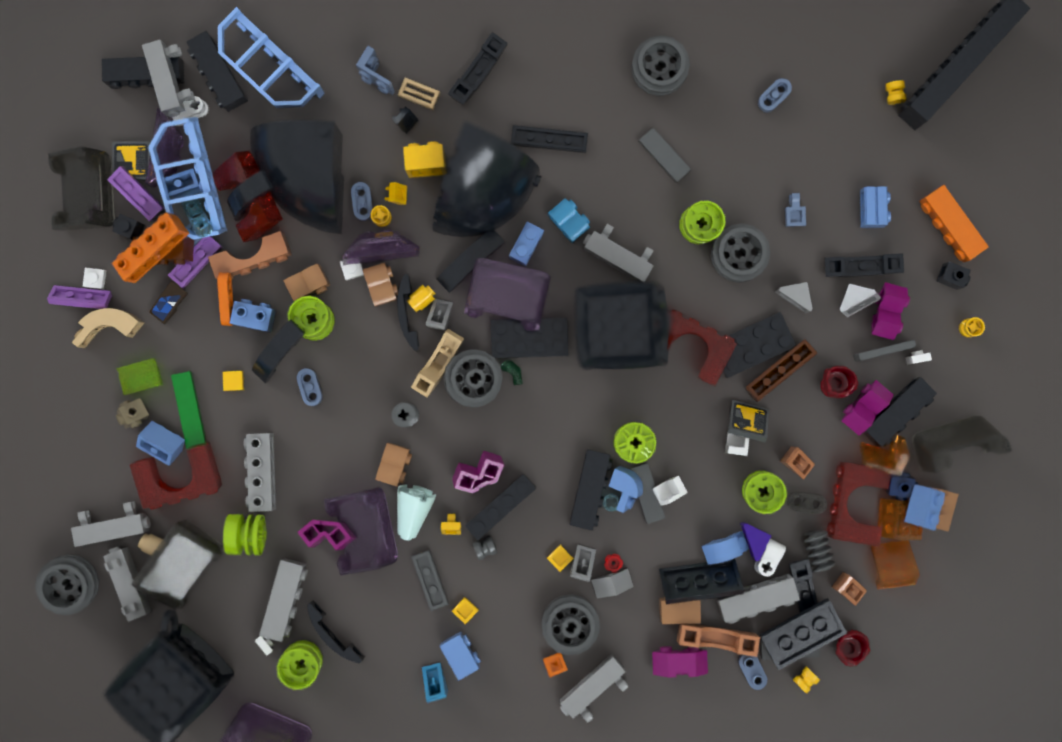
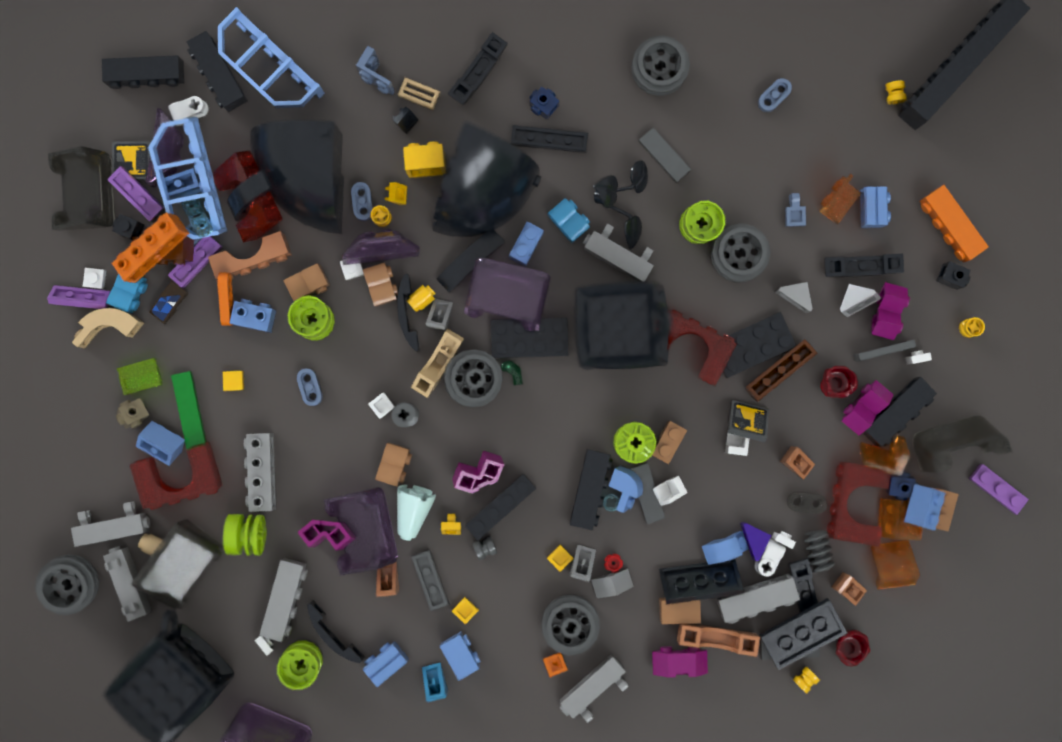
(126, 294): none -> dark azure brick
(164, 78): light grey brick -> none
(276, 350): black slope -> none
(381, 405): none -> white plate
(385, 663): none -> medium blue brick
(387, 581): none -> nougat slope
(543, 102): none -> dark blue brick
(607, 196): none -> black plant
(668, 442): none -> medium nougat brick
(753, 671): sand blue plate -> none
(768, 502): lime wheel -> none
(784, 539): none -> white plate
(840, 200): none -> clear orange bracket
(998, 489): none -> medium lavender plate

